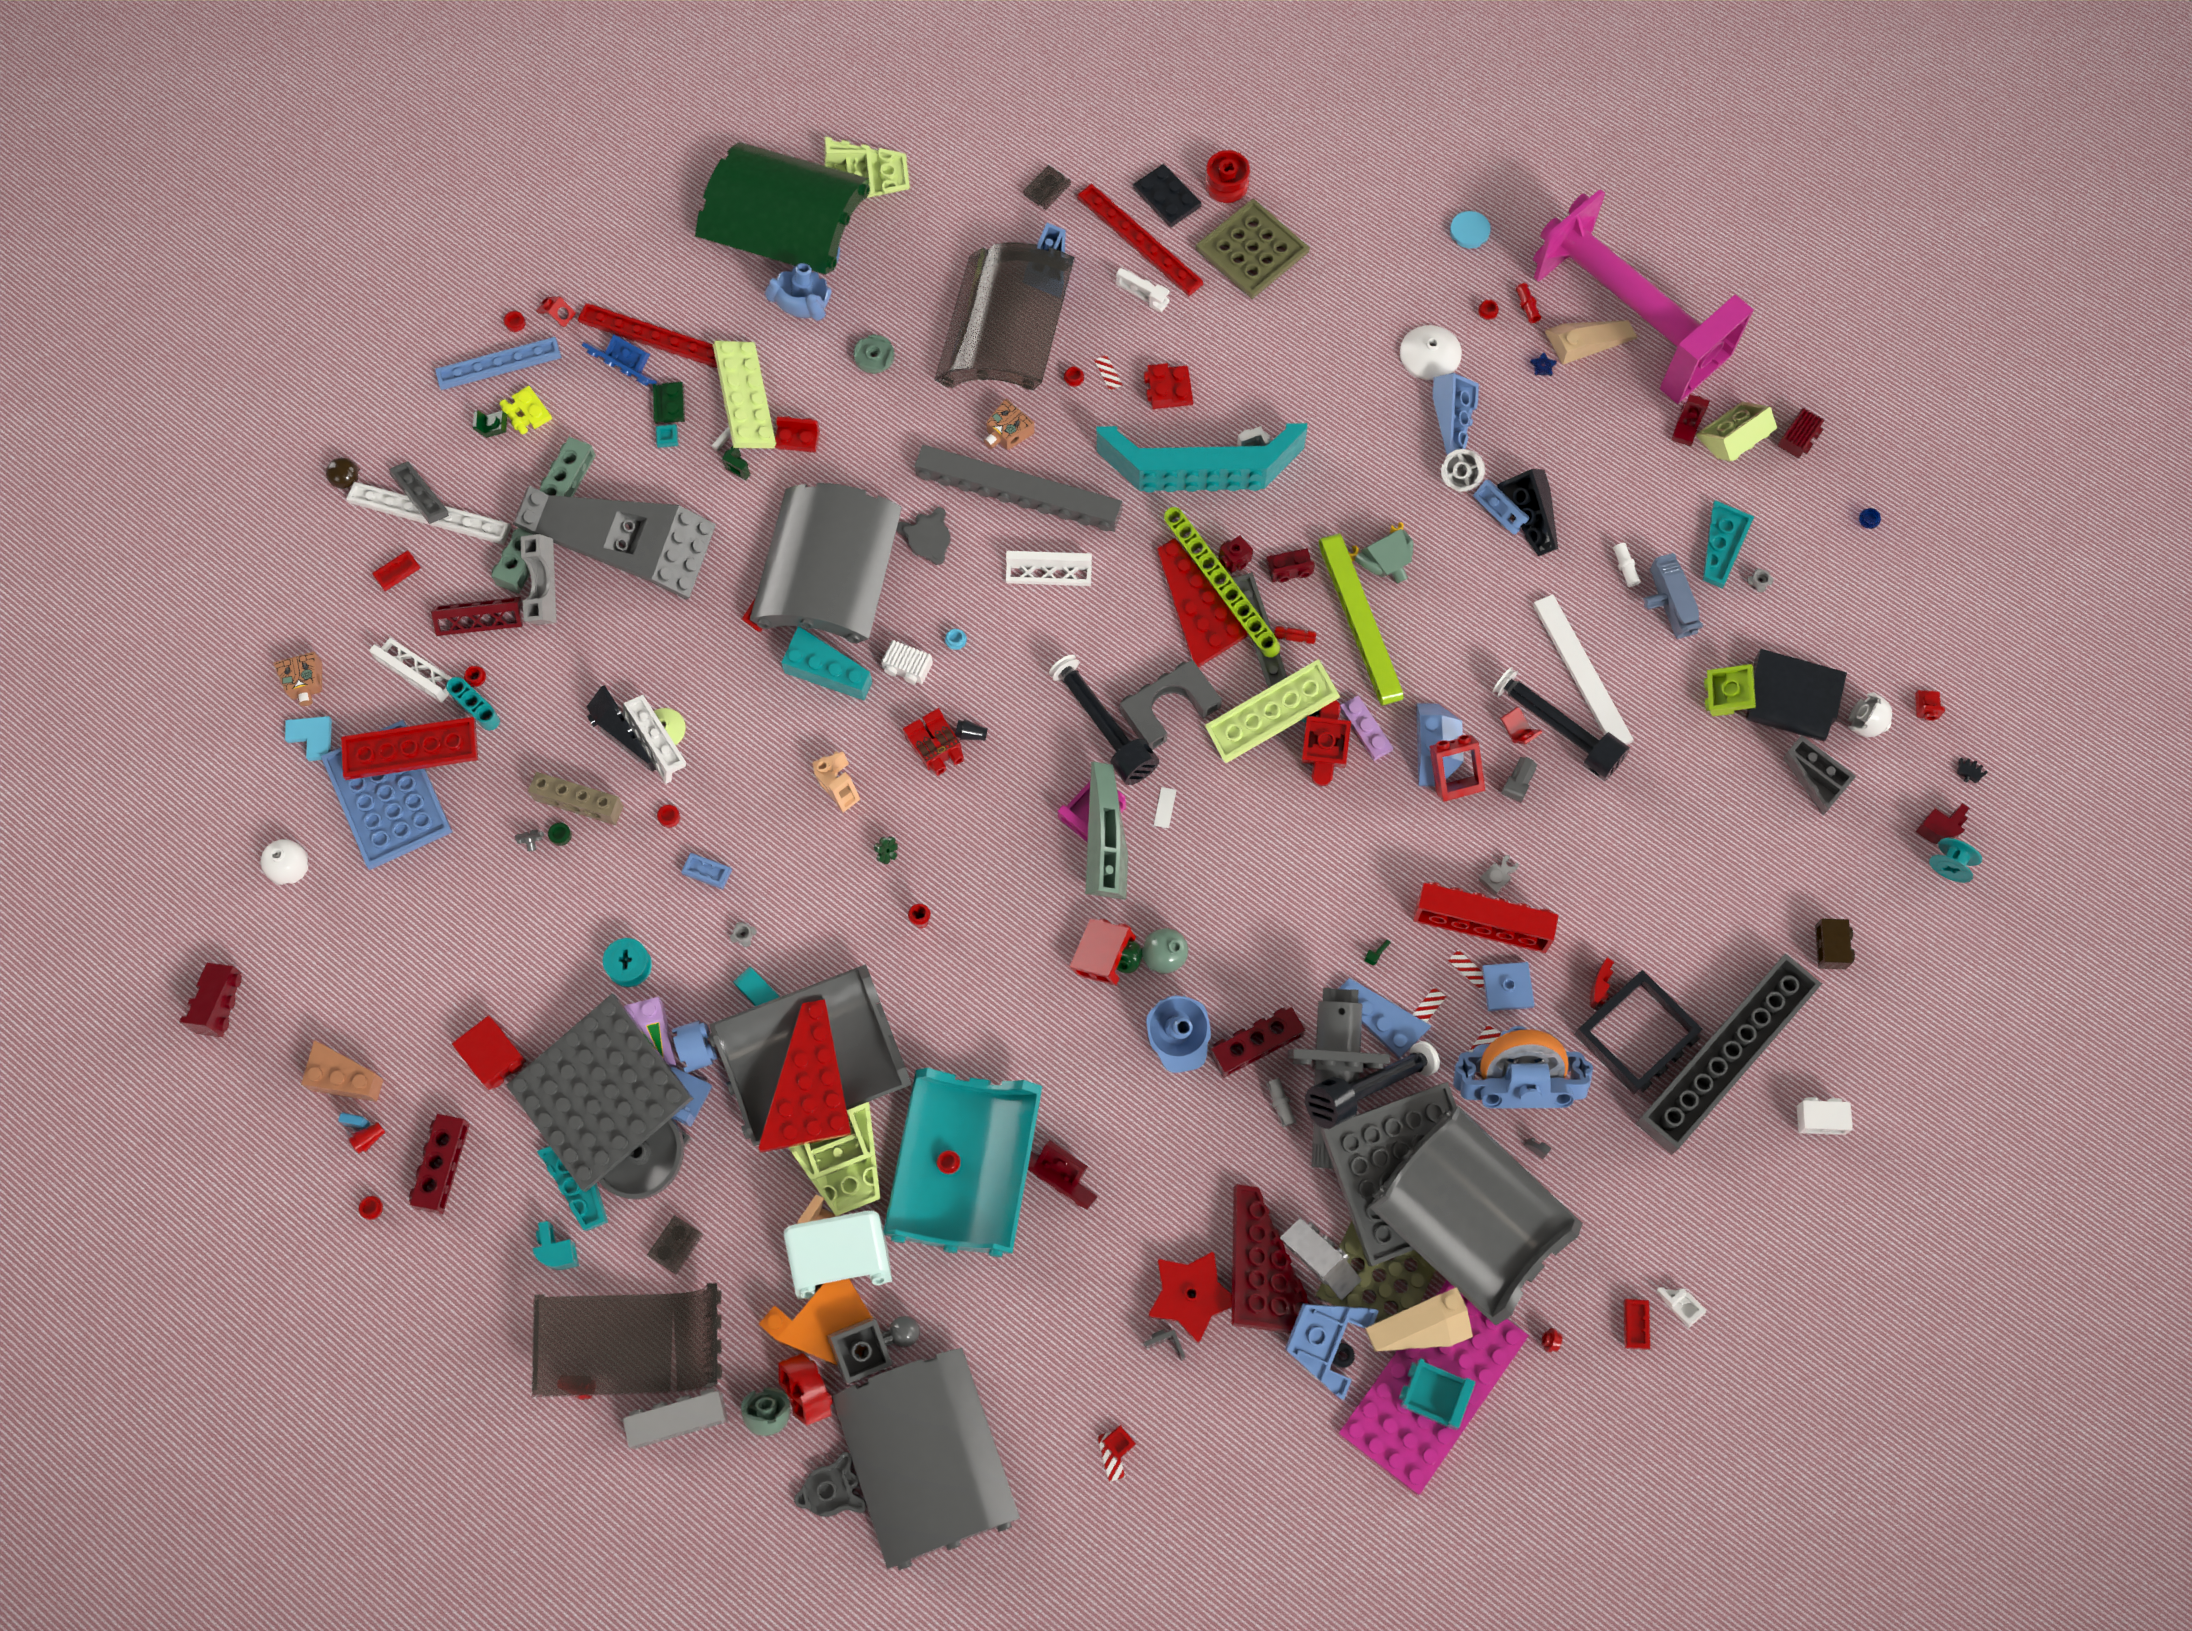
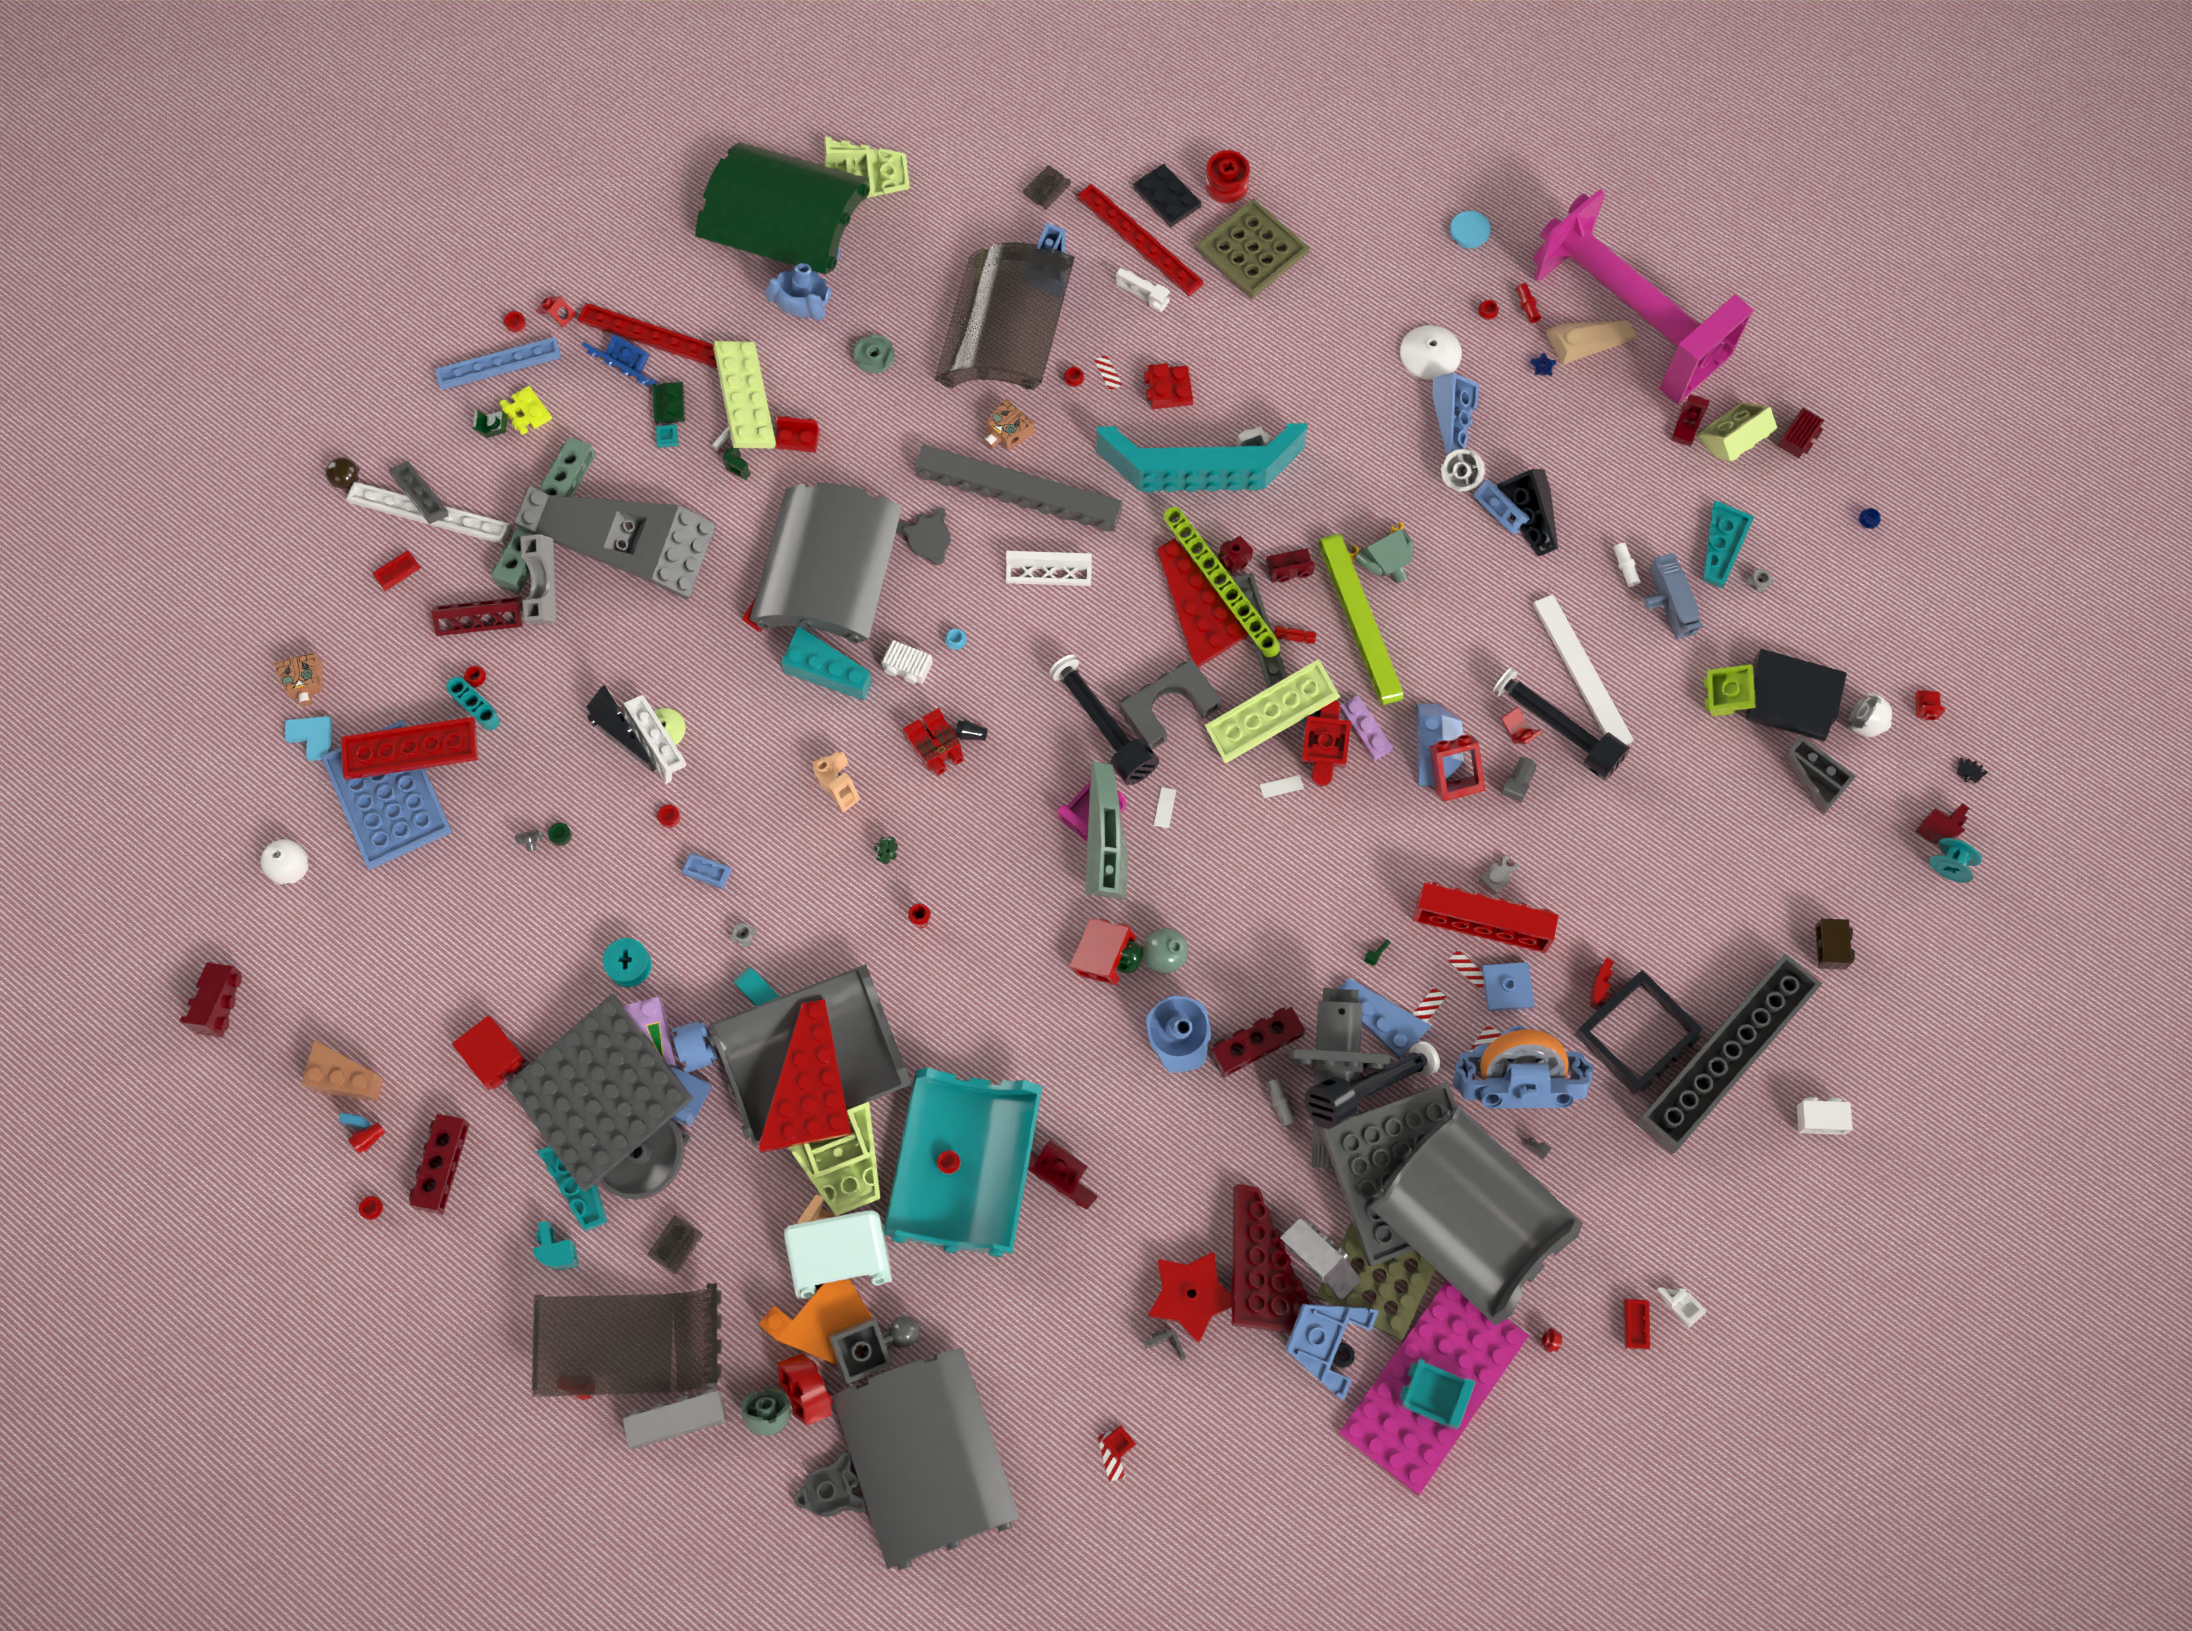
(411, 674): white fence -> none
(575, 798): dark tan brick -> none
(1281, 786): none -> white sticker
(1432, 1323): tan wedge -> none

